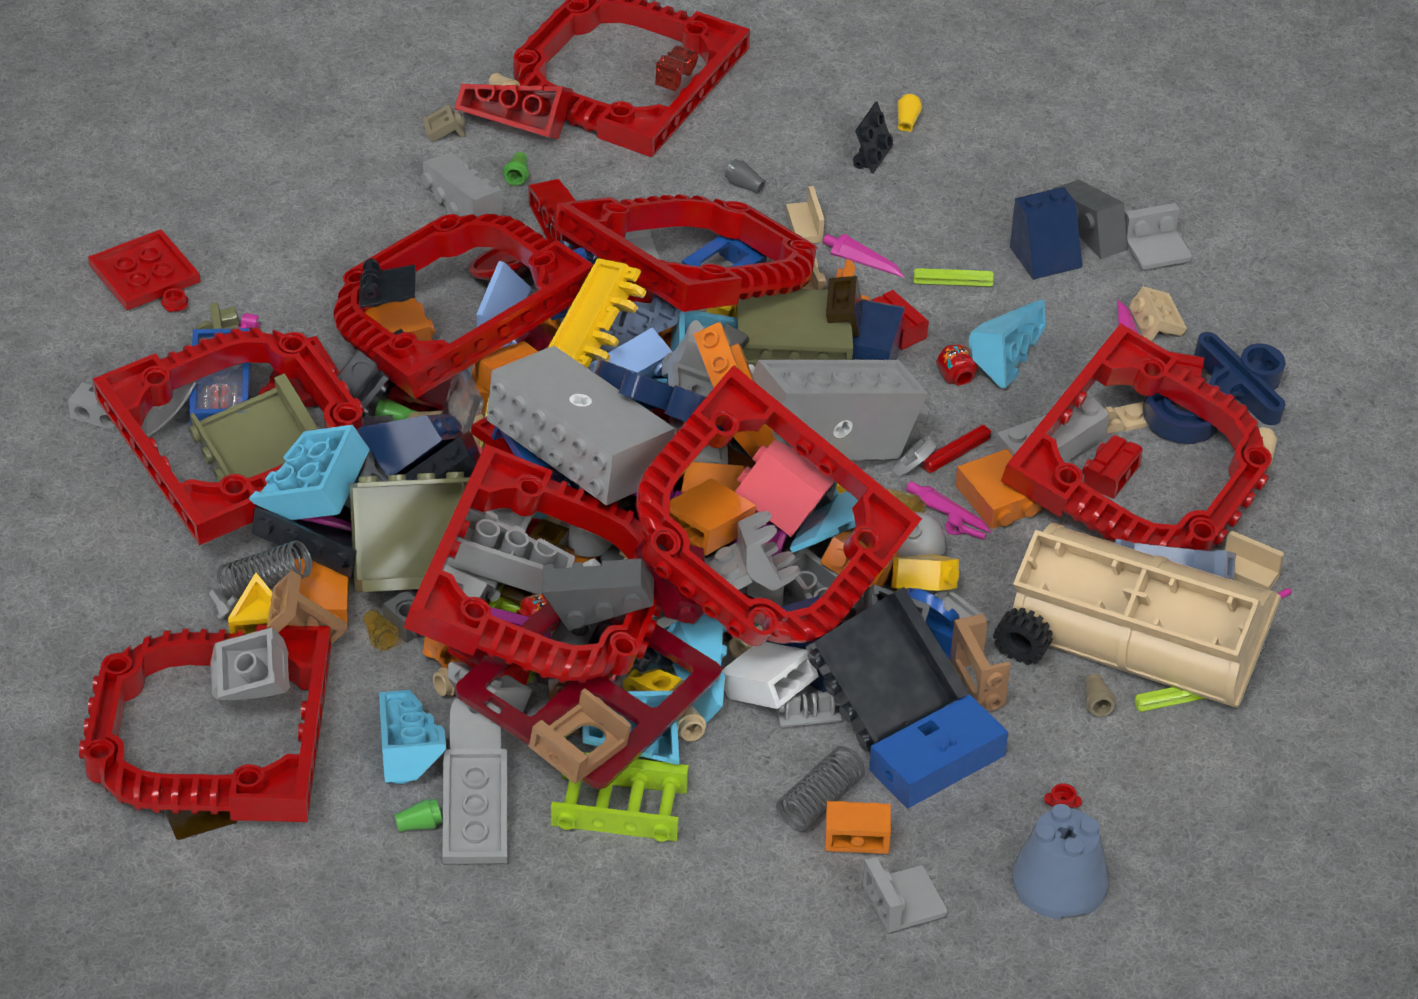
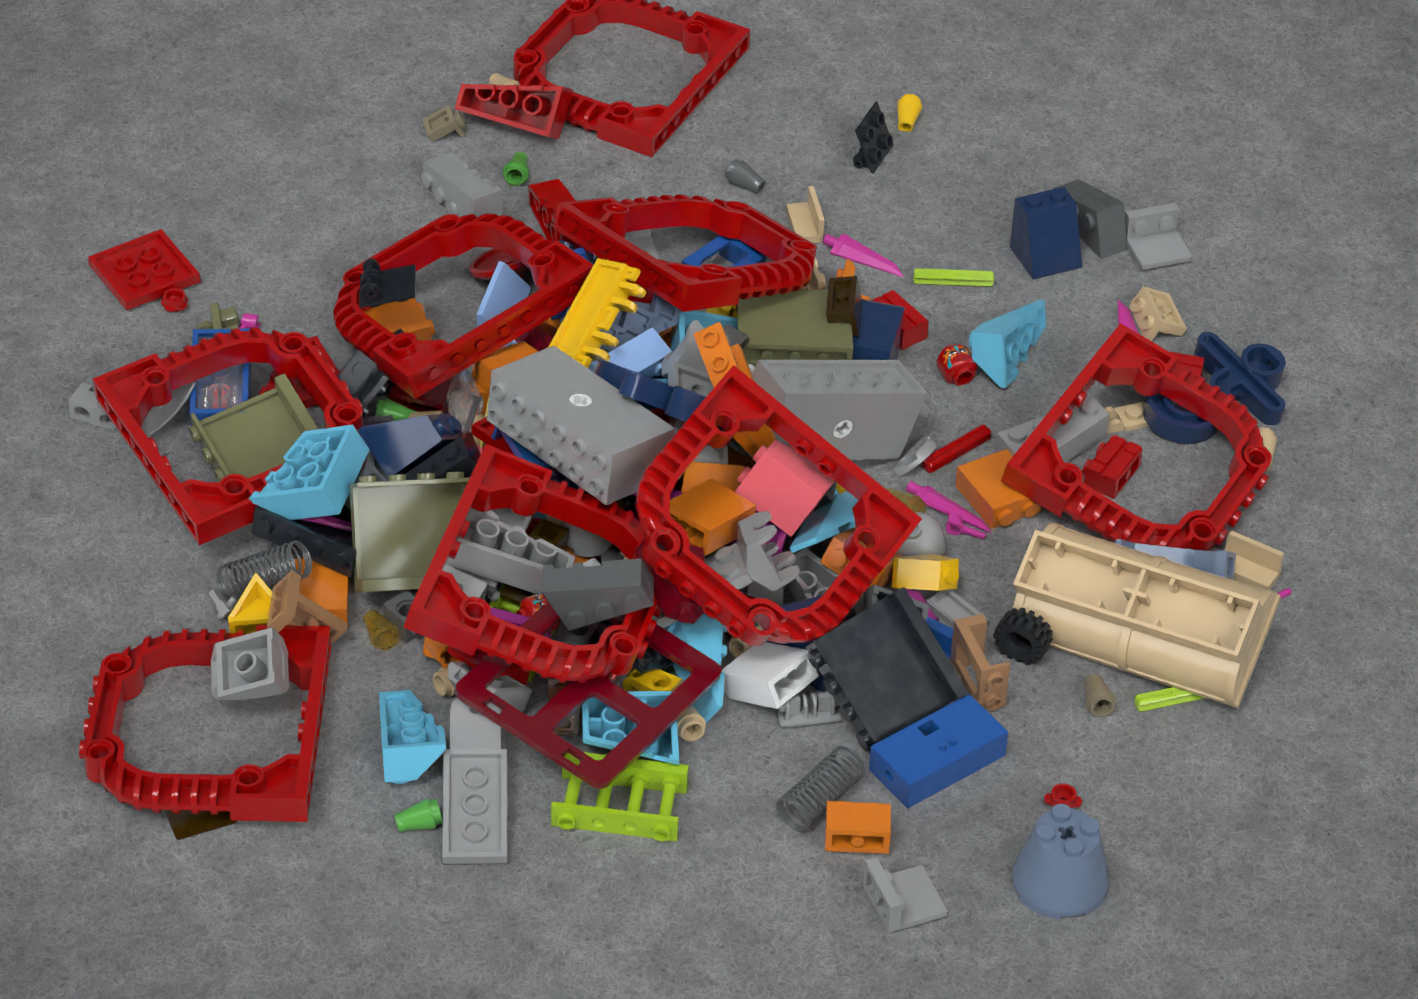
(591, 711): medium nougat panel -> none
(674, 65): clear red leg -> none
(937, 610): blue tile -> none

